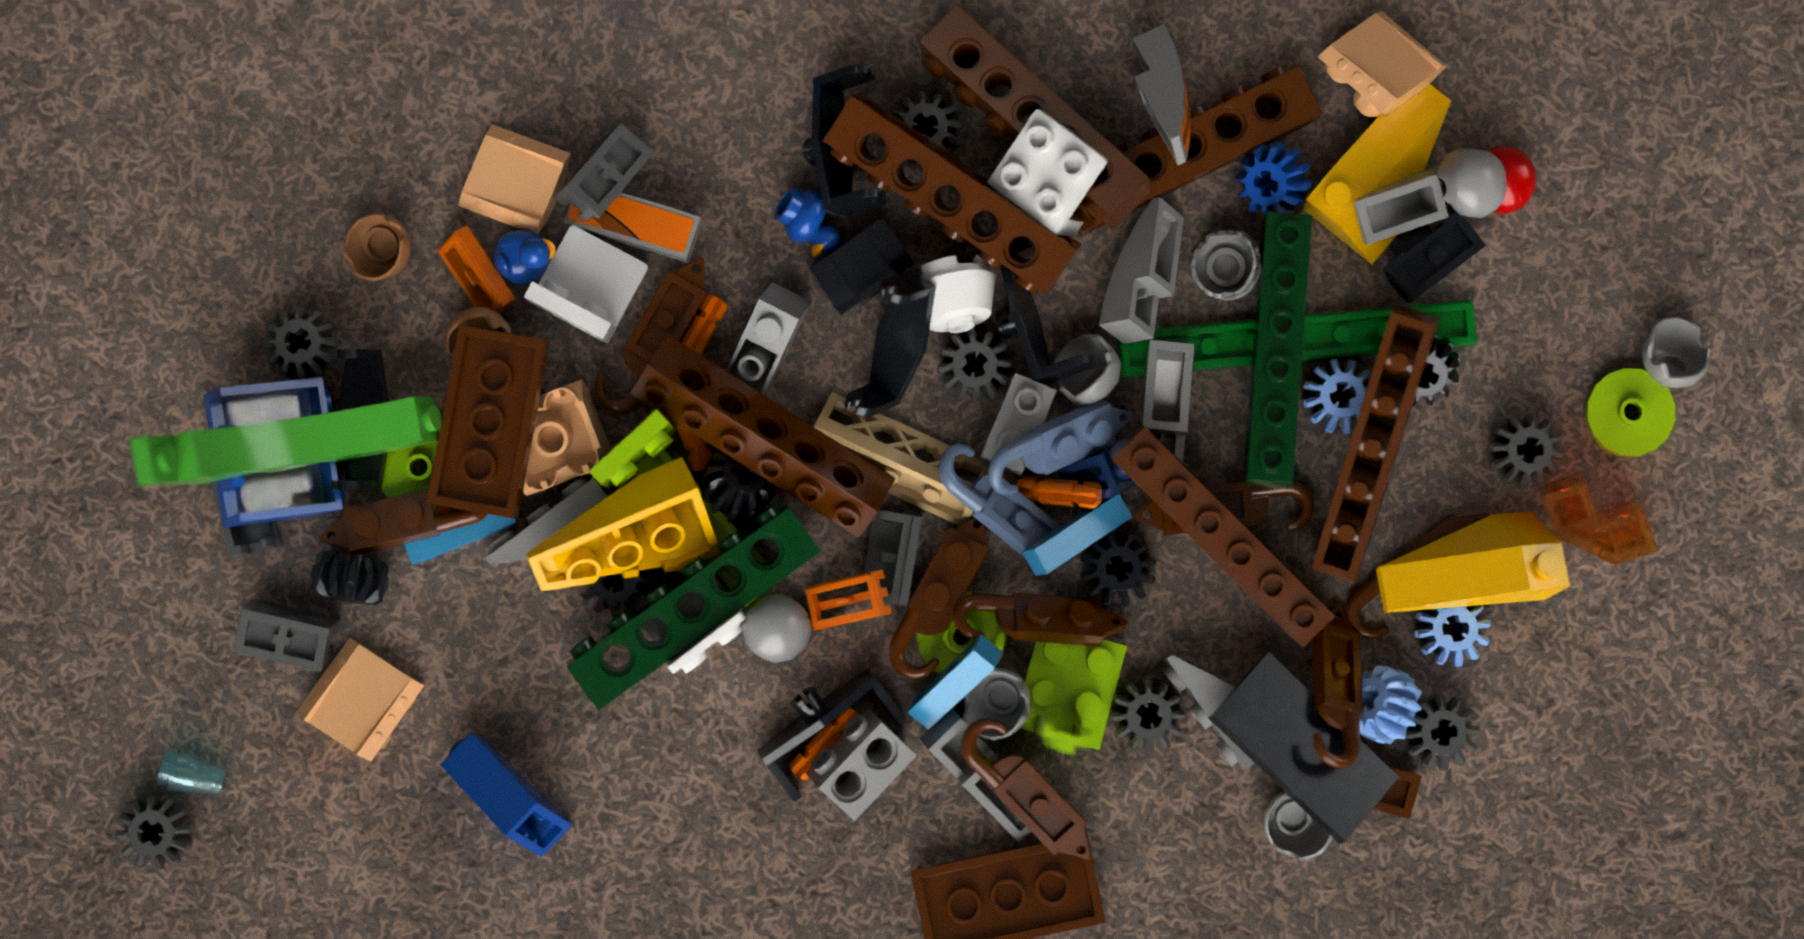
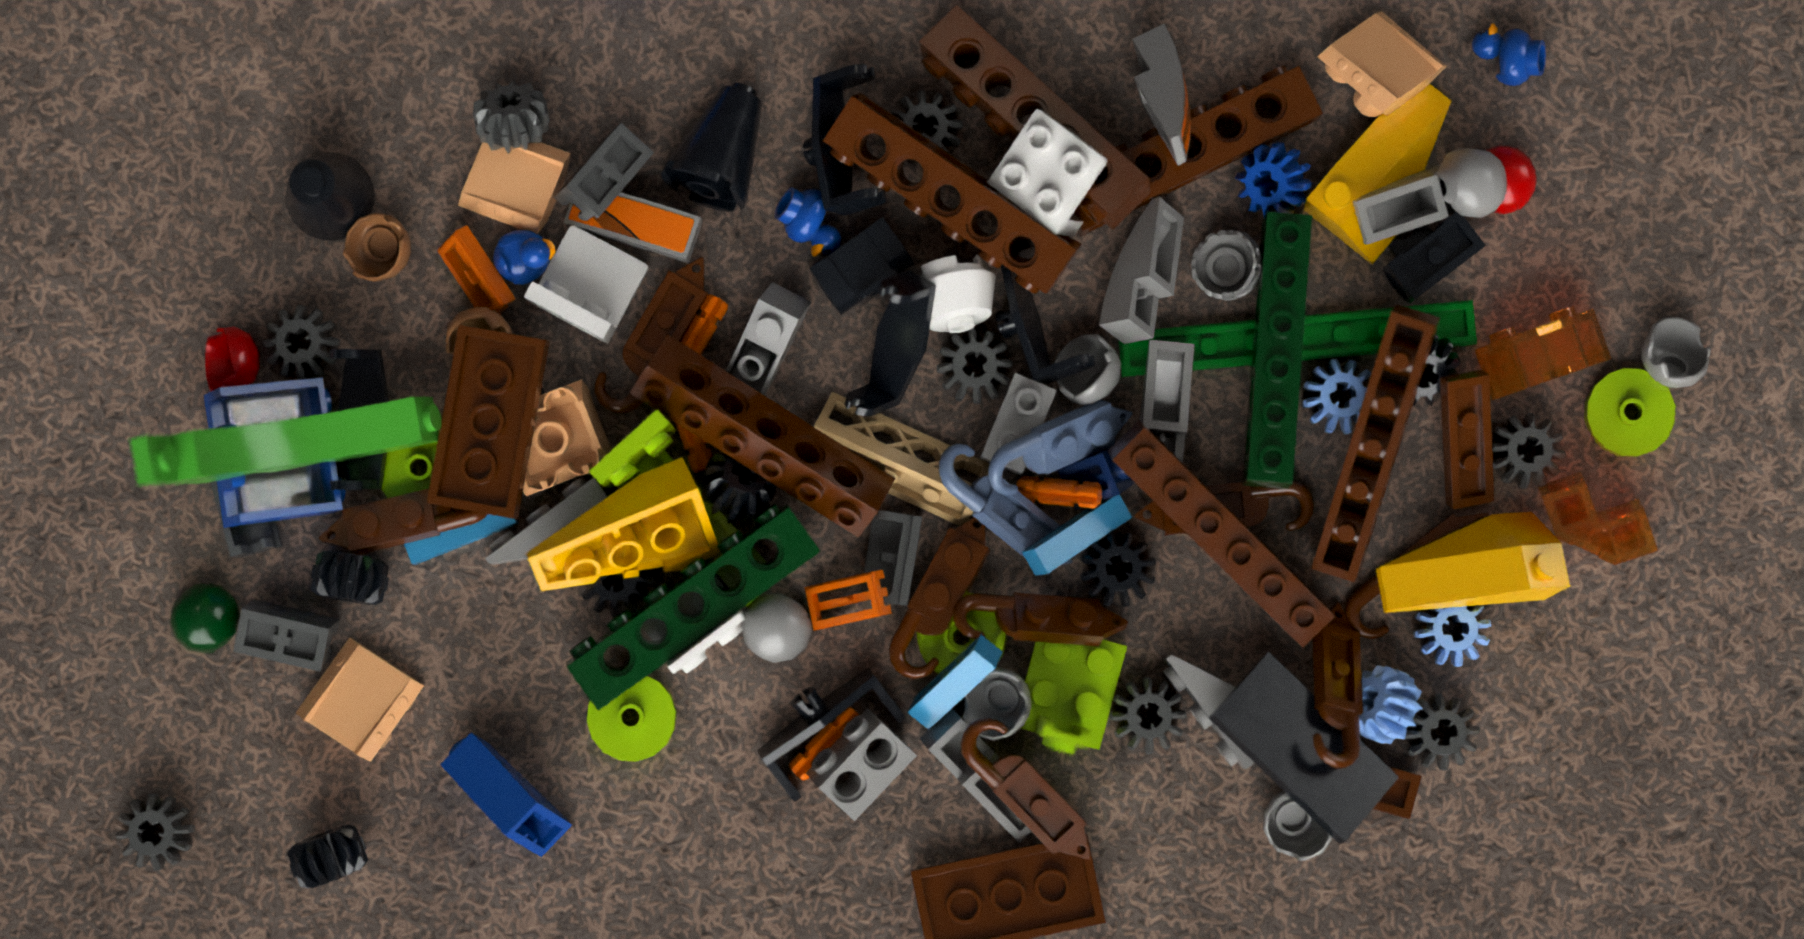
(189, 774): clear light blue cone -> none
(204, 618): none -> dark green hair
(231, 358): none -> red hair
(327, 856): none -> black gear
(328, 195): none -> black cone
(511, 116): none -> dark grey gear
(645, 738): none -> lime plate
(719, 151): none -> black cone
(1467, 439): none -> reddish brown plate
(1517, 54): none -> blue animal
(1542, 353): none -> clear orange brick

